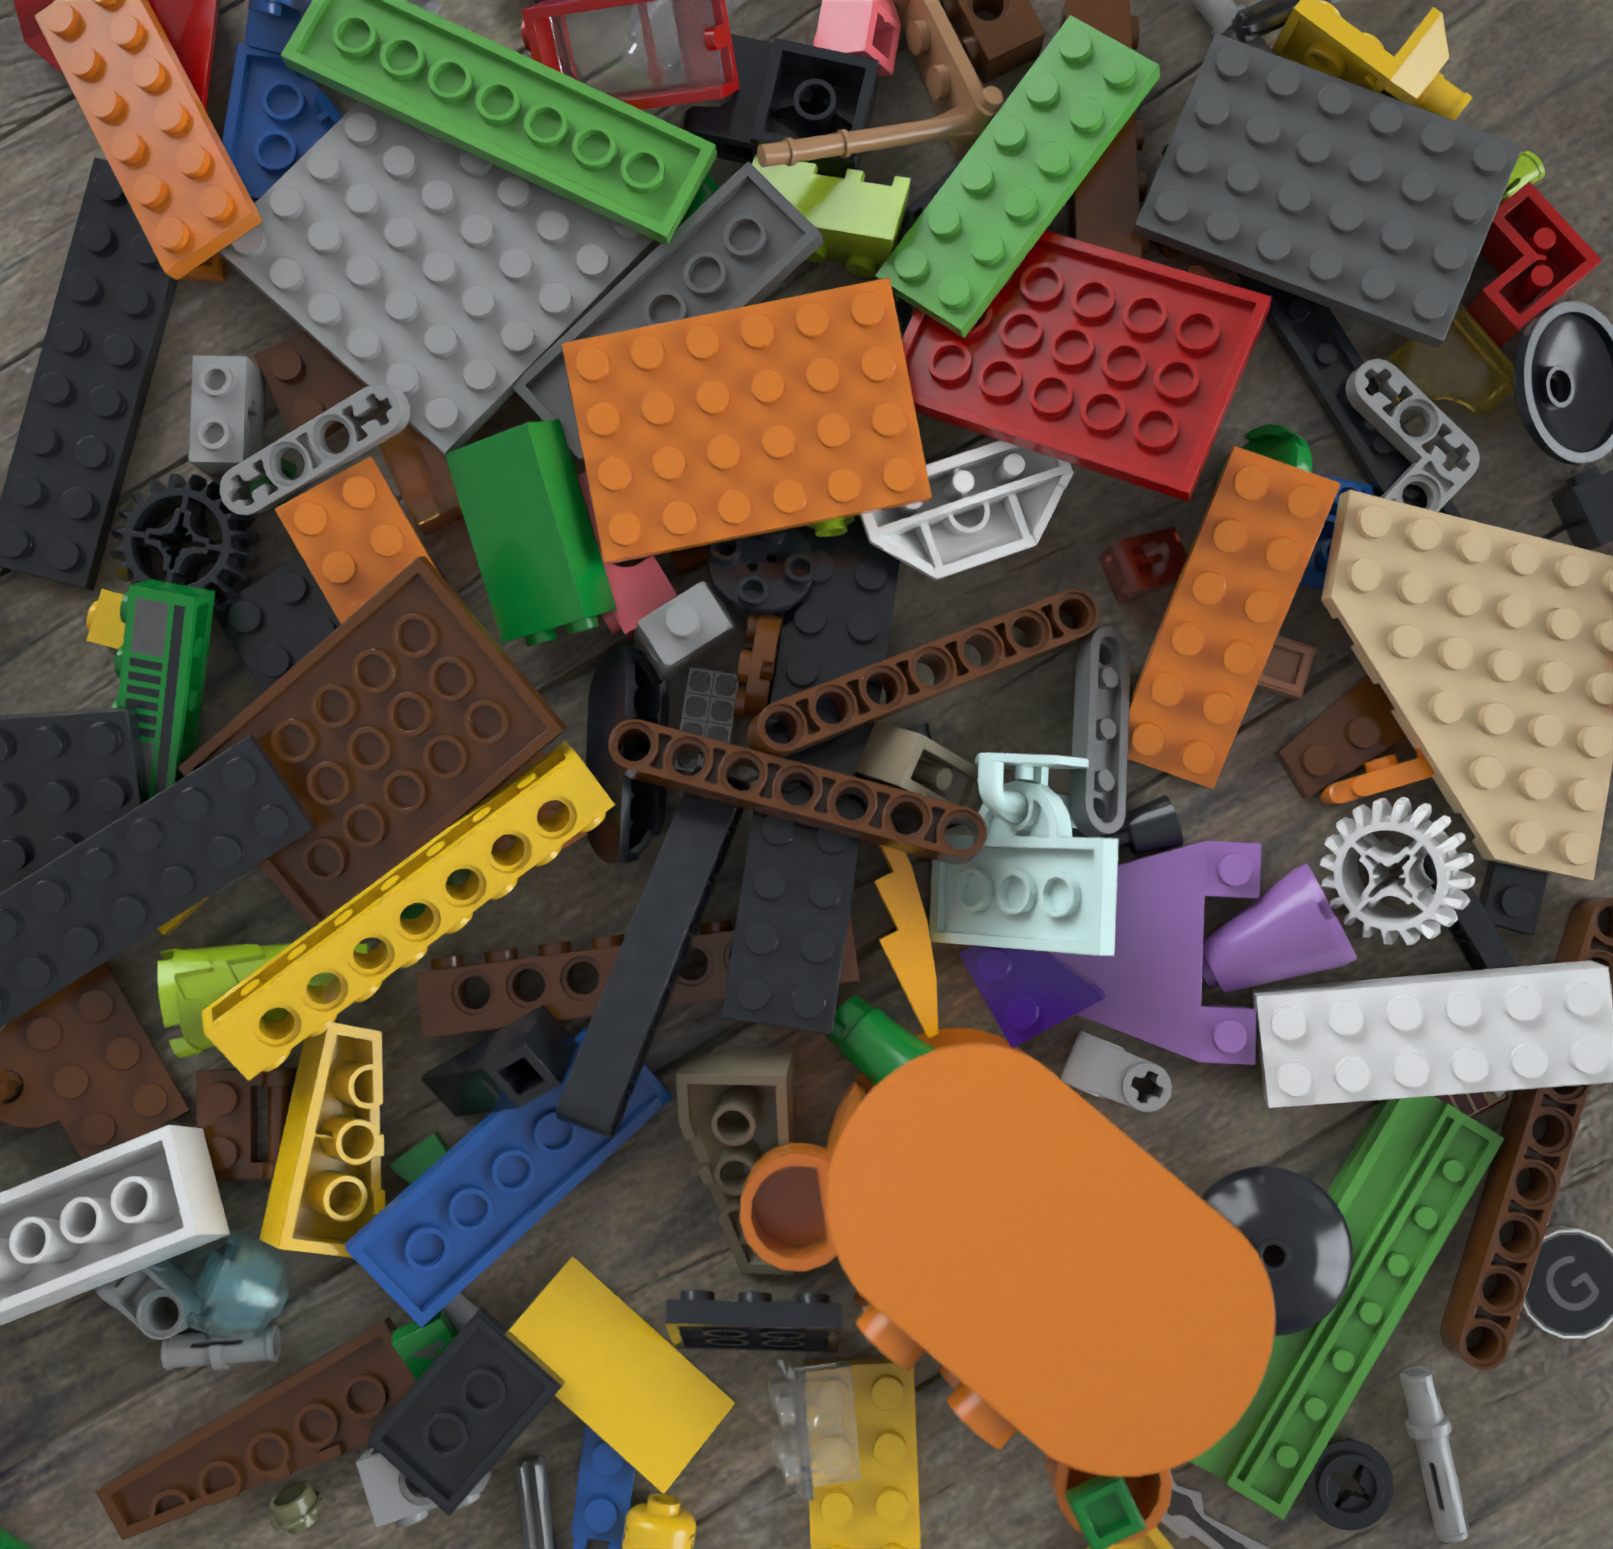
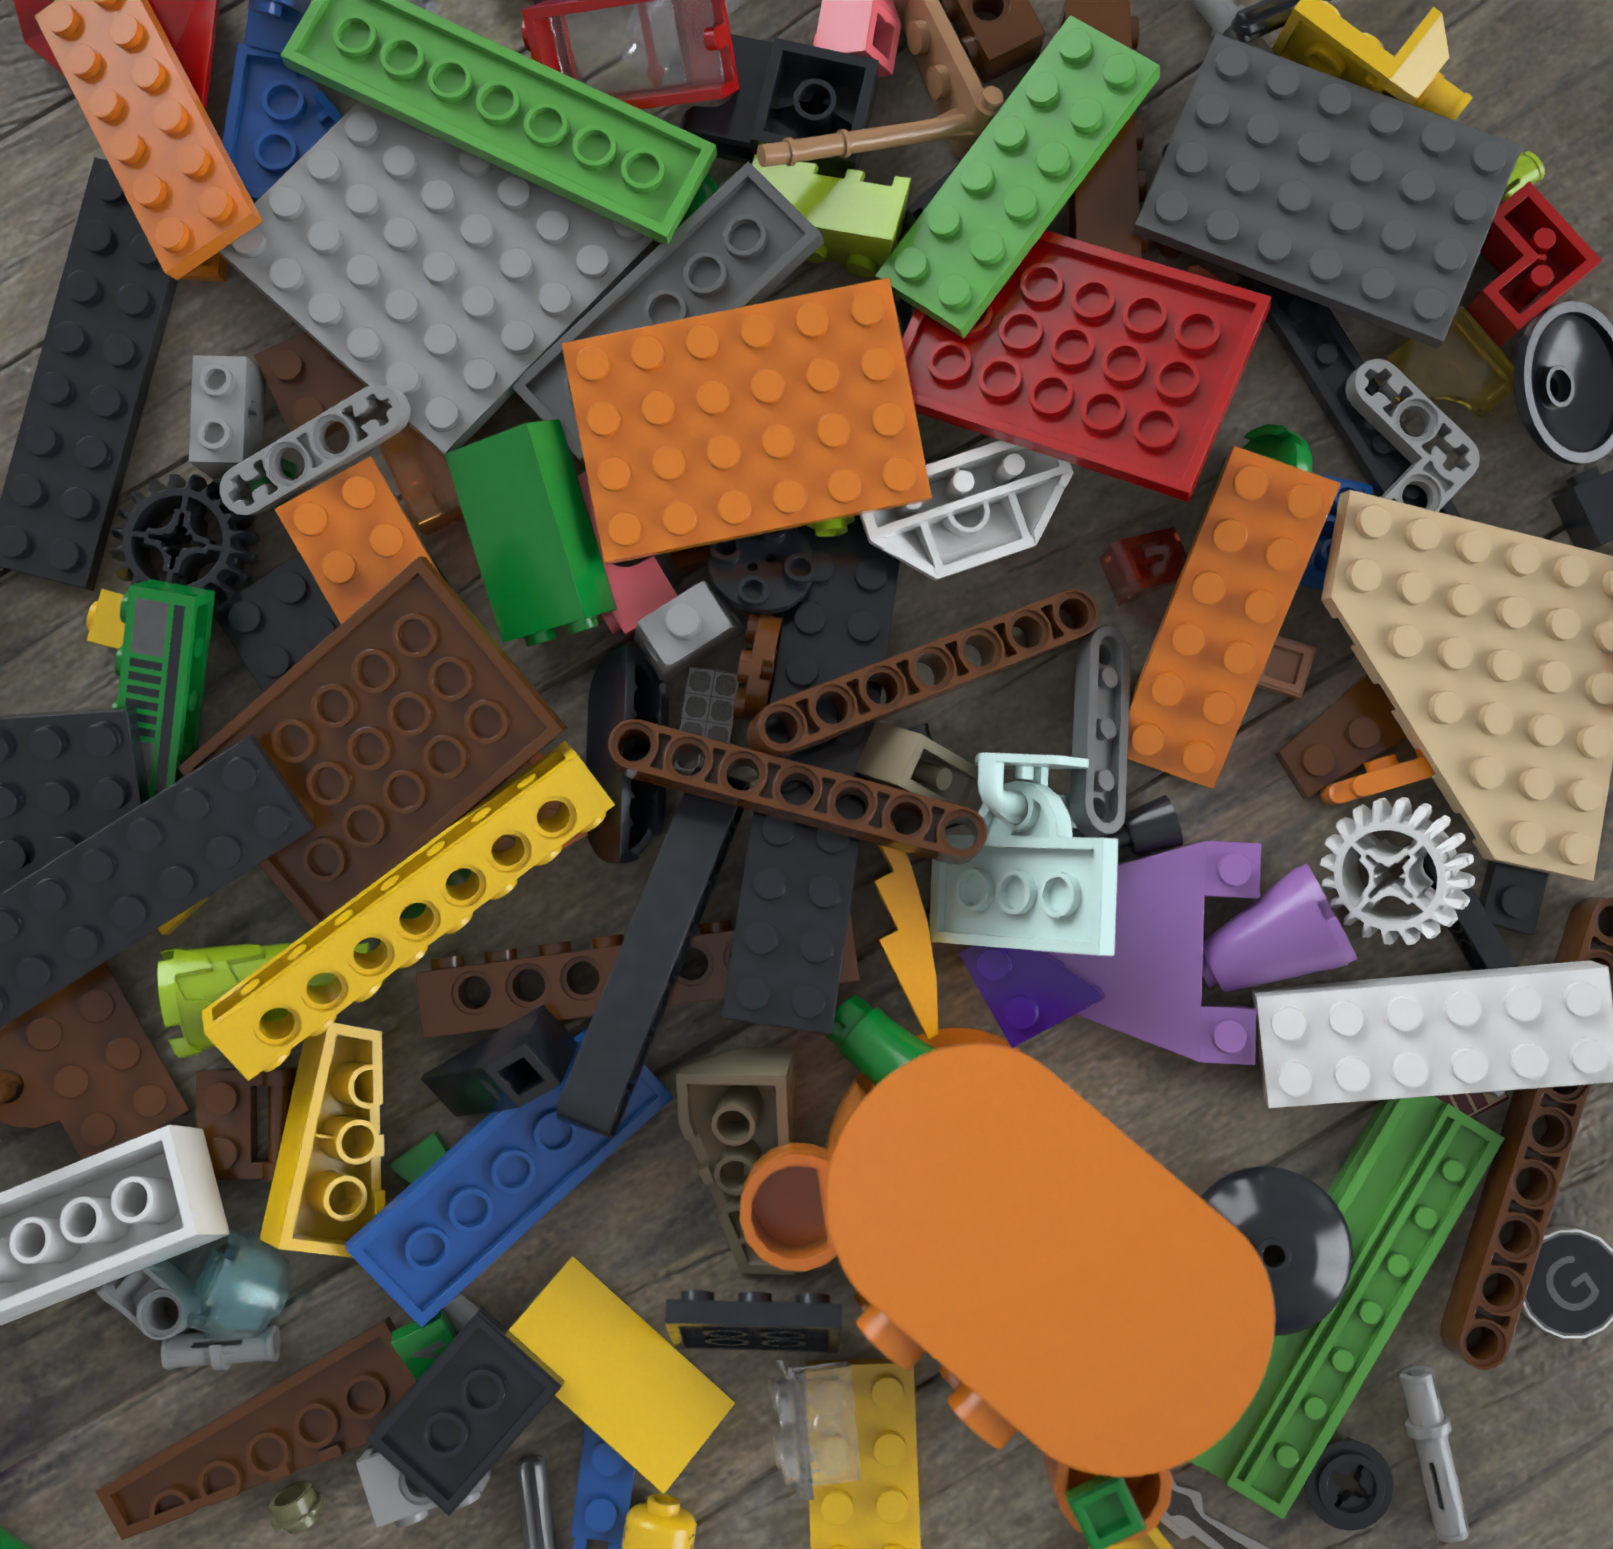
(1109, 1071): light grey piece -> none

